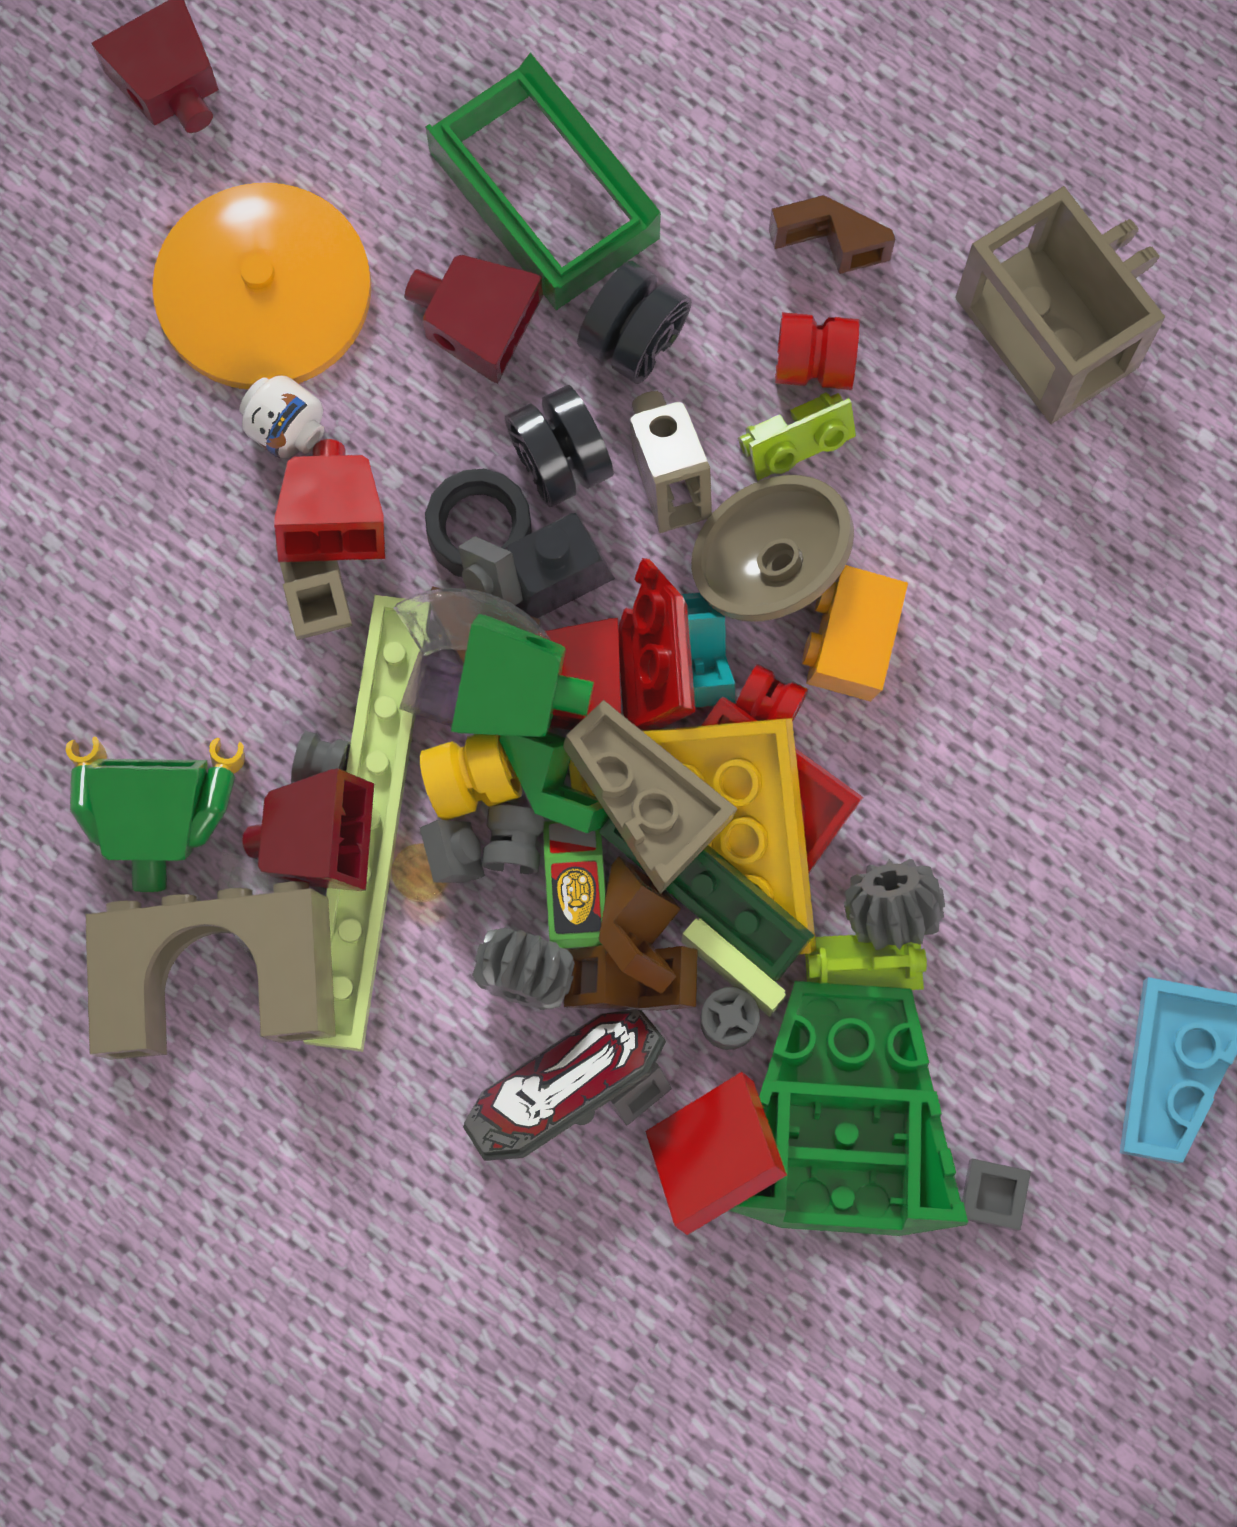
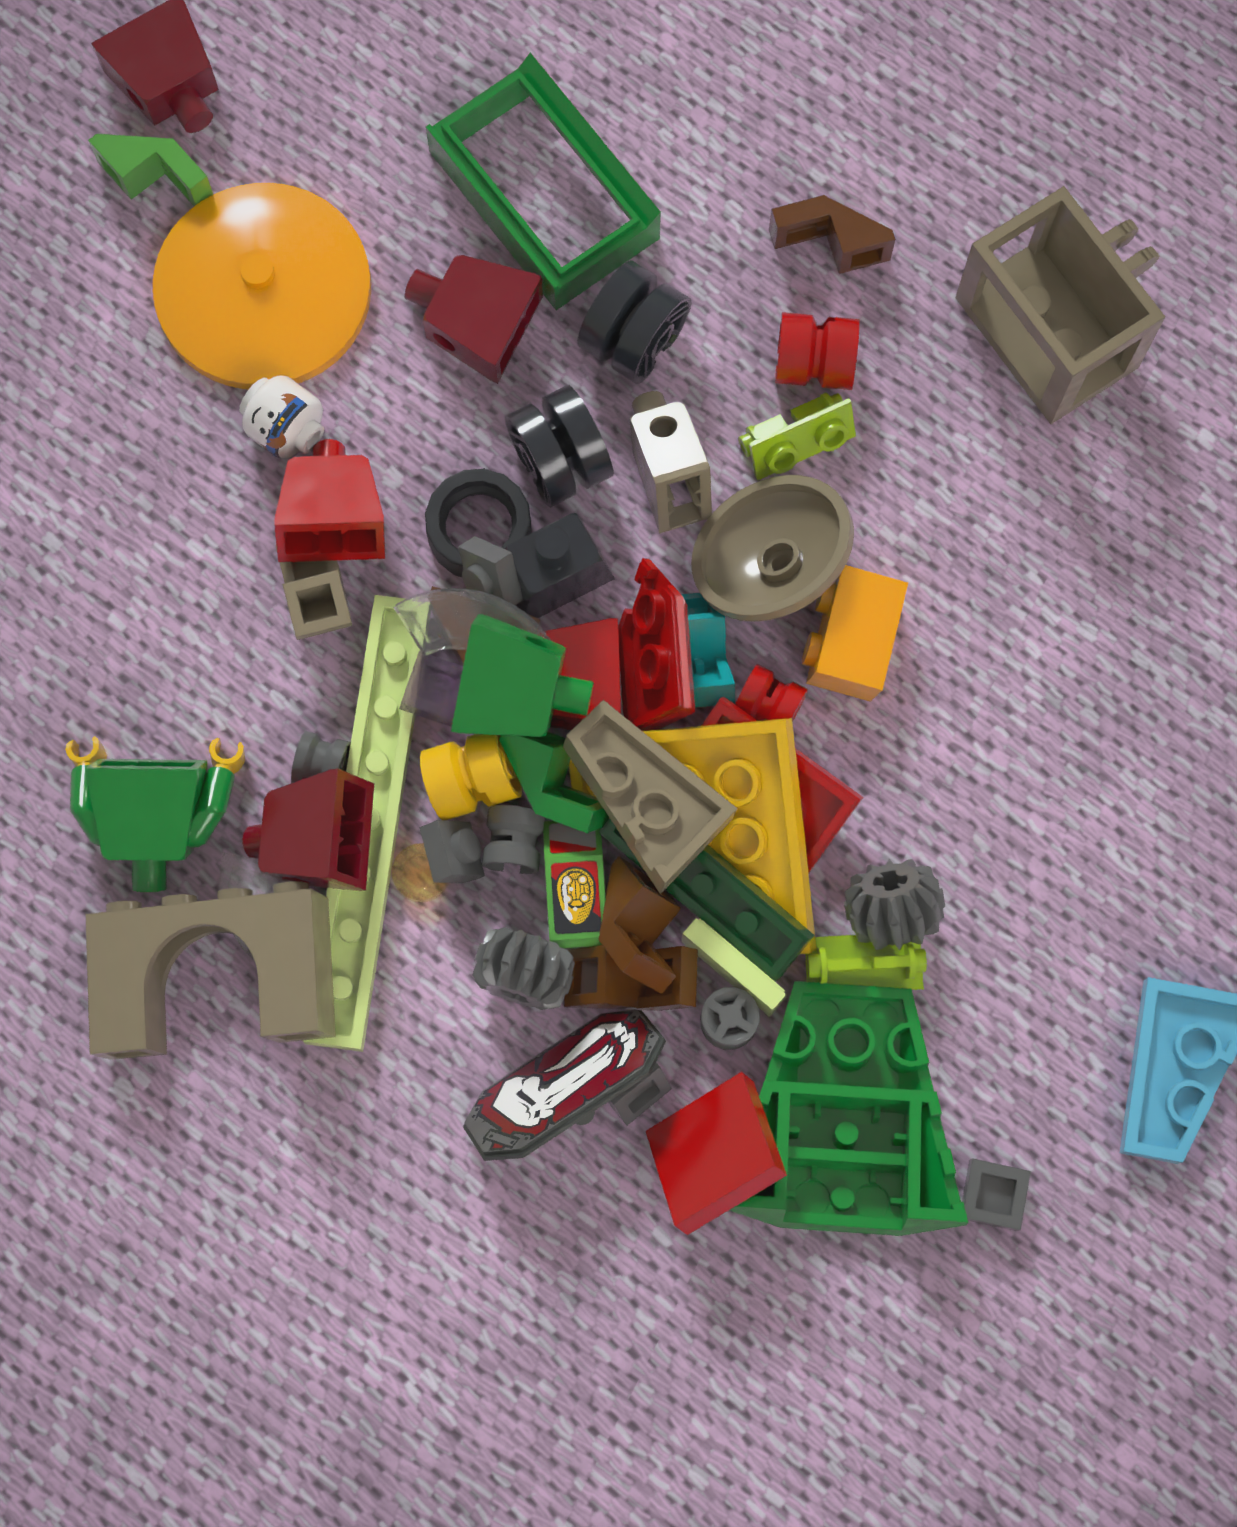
(140, 161): none -> bright green slope

